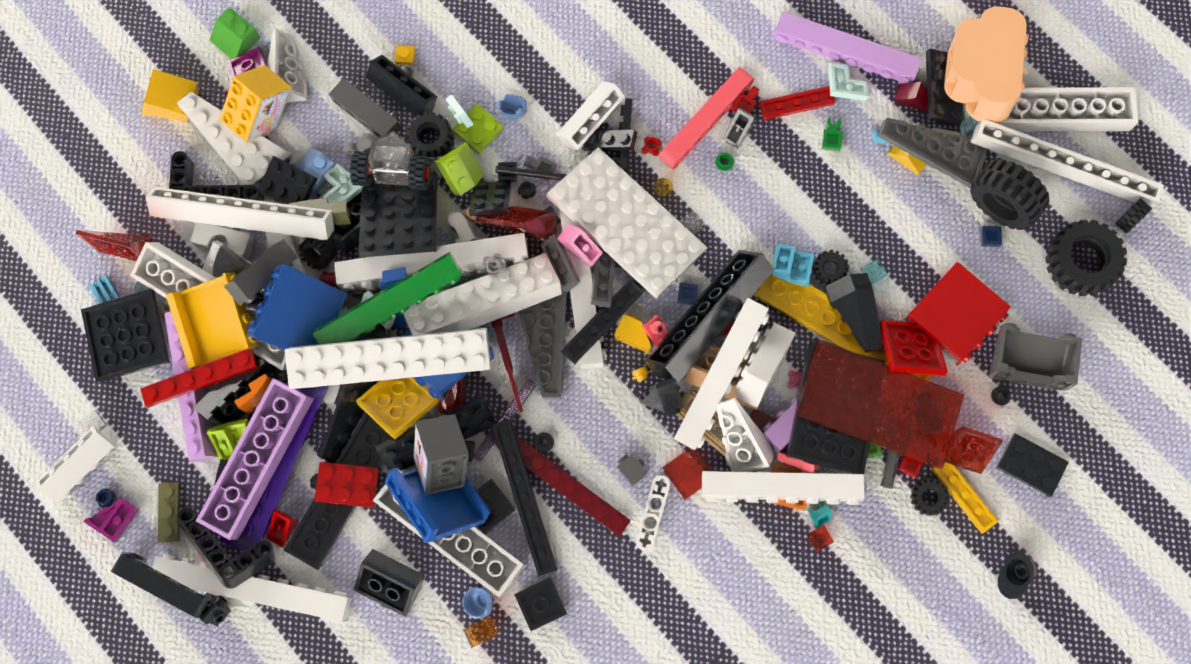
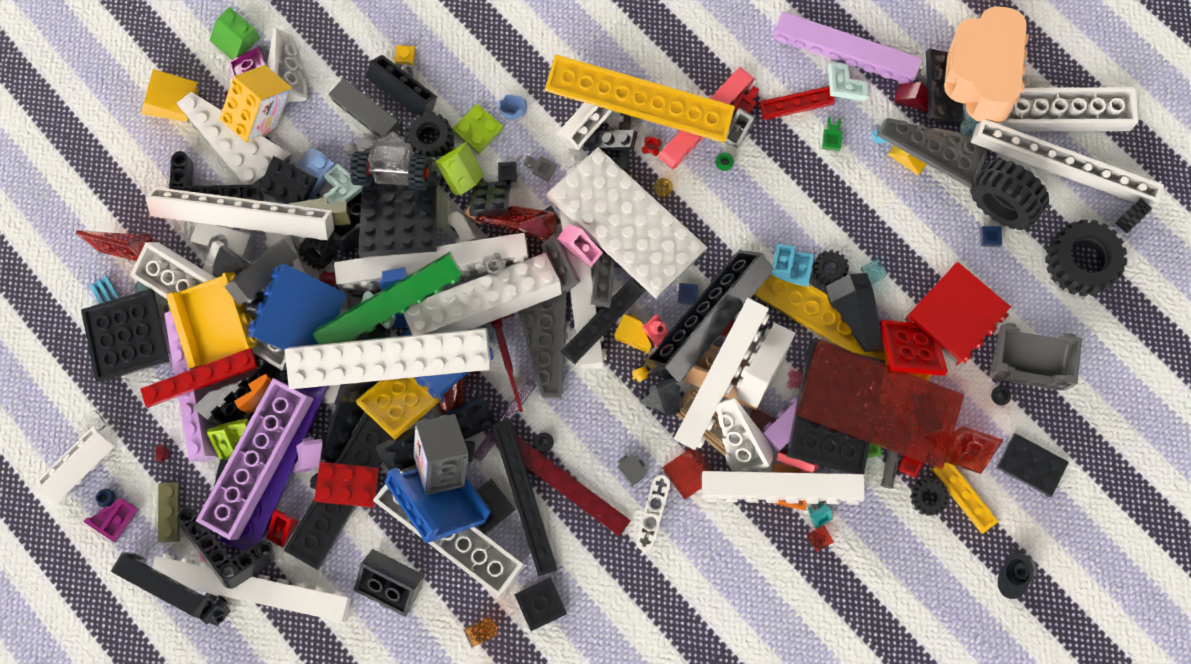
(161, 453): none -> dark red plate
(308, 455): none -> lavender slope
(457, 111): light aqua plate -> none
(477, 602): medium blue hair -> none
(526, 185): black plate -> none
(529, 173): black bar -> none
(639, 98): none -> yellow plate
(692, 222): clear plate -> none

